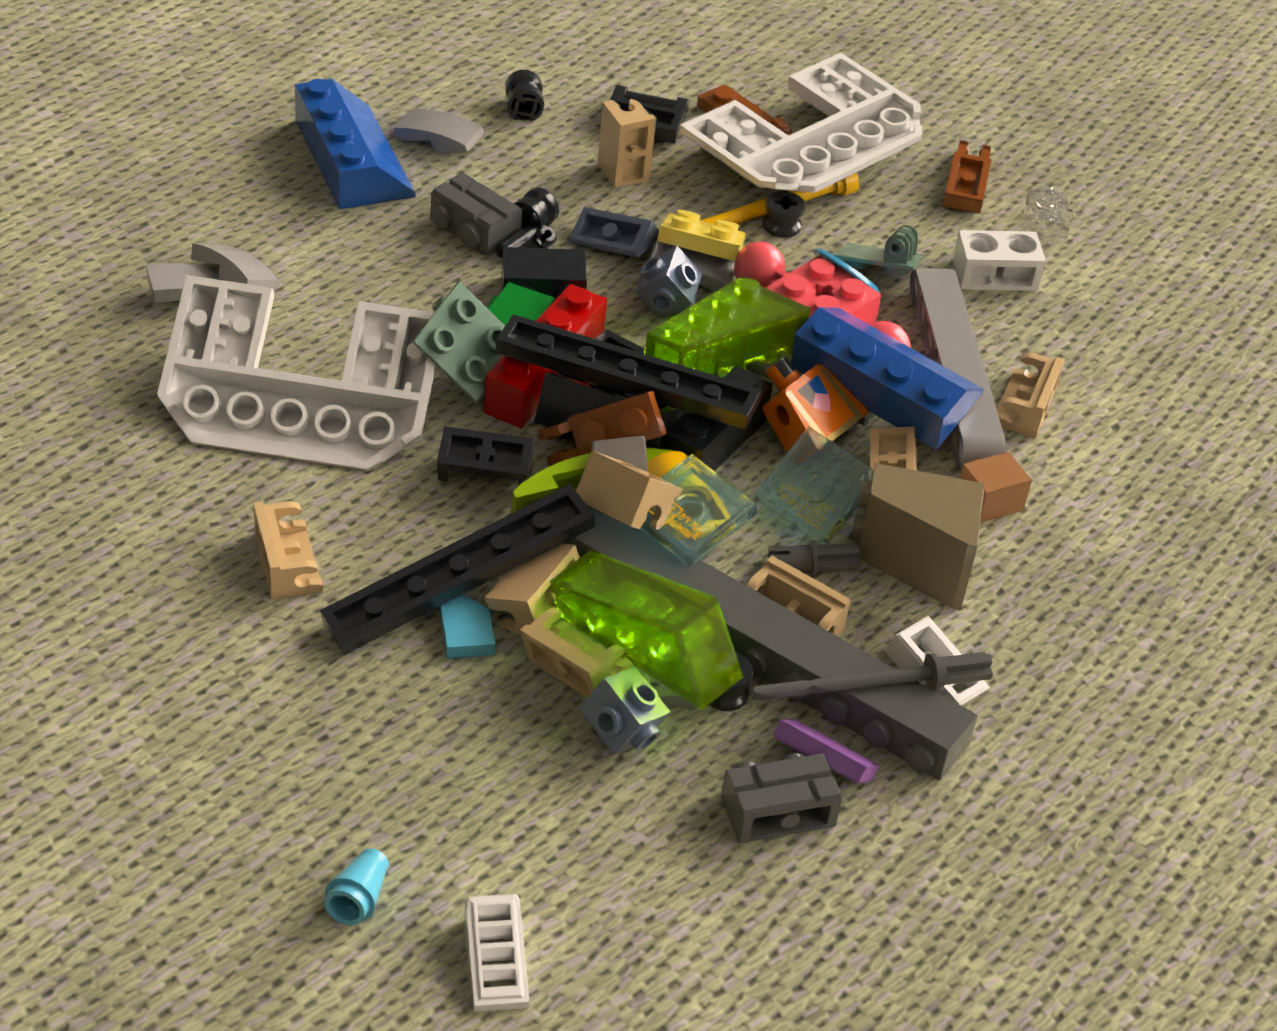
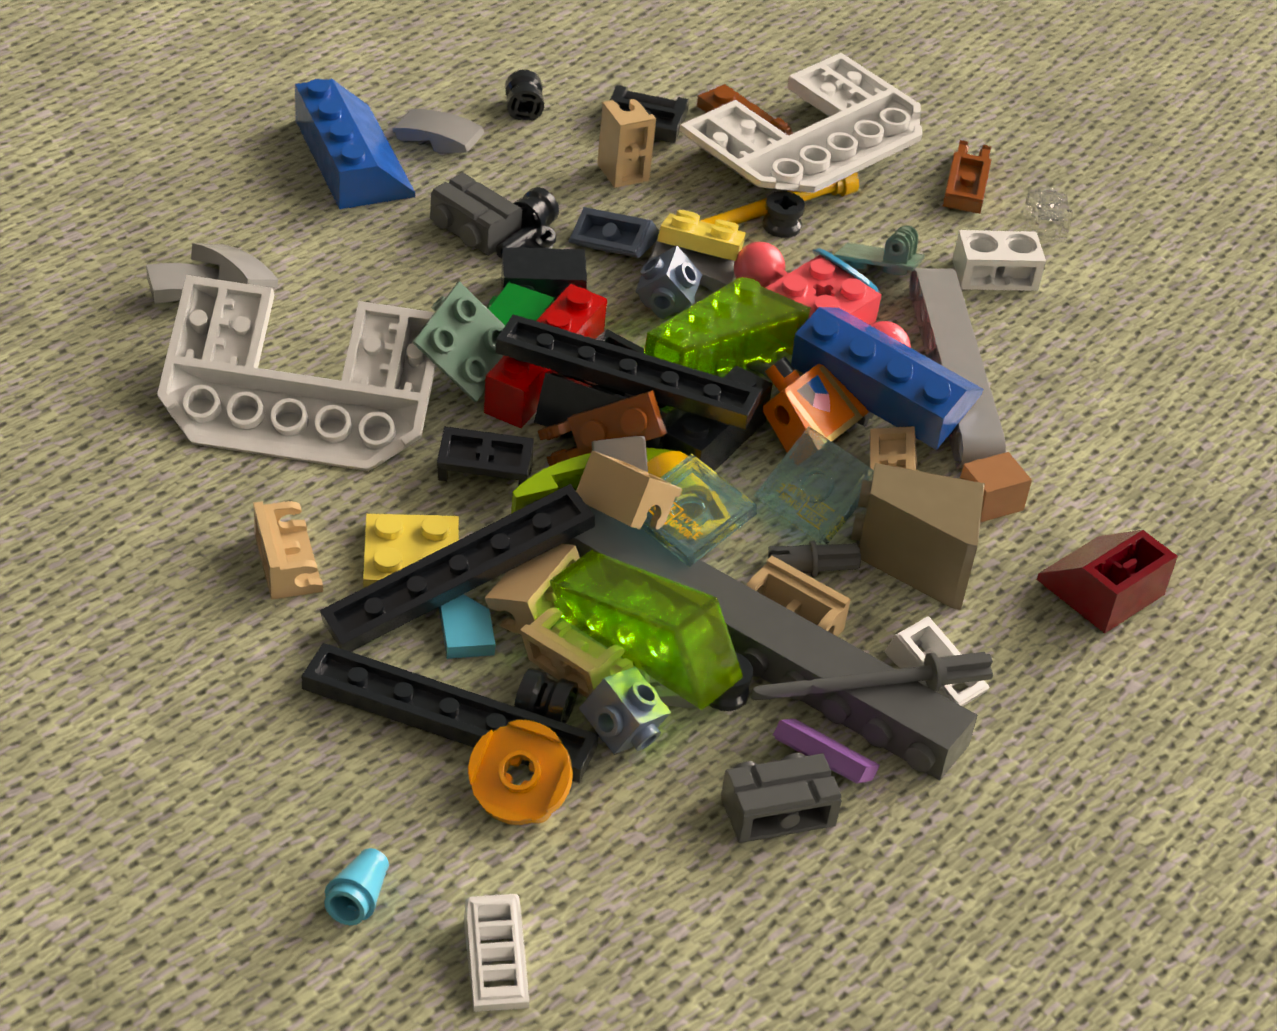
(400, 540): none -> light yellow plate
(429, 703): none -> black plate
(508, 746): none -> light orange plate
(546, 696): none -> black wheel
(1029, 395): tan hinge -> none
(1112, 577): none -> dark red slope

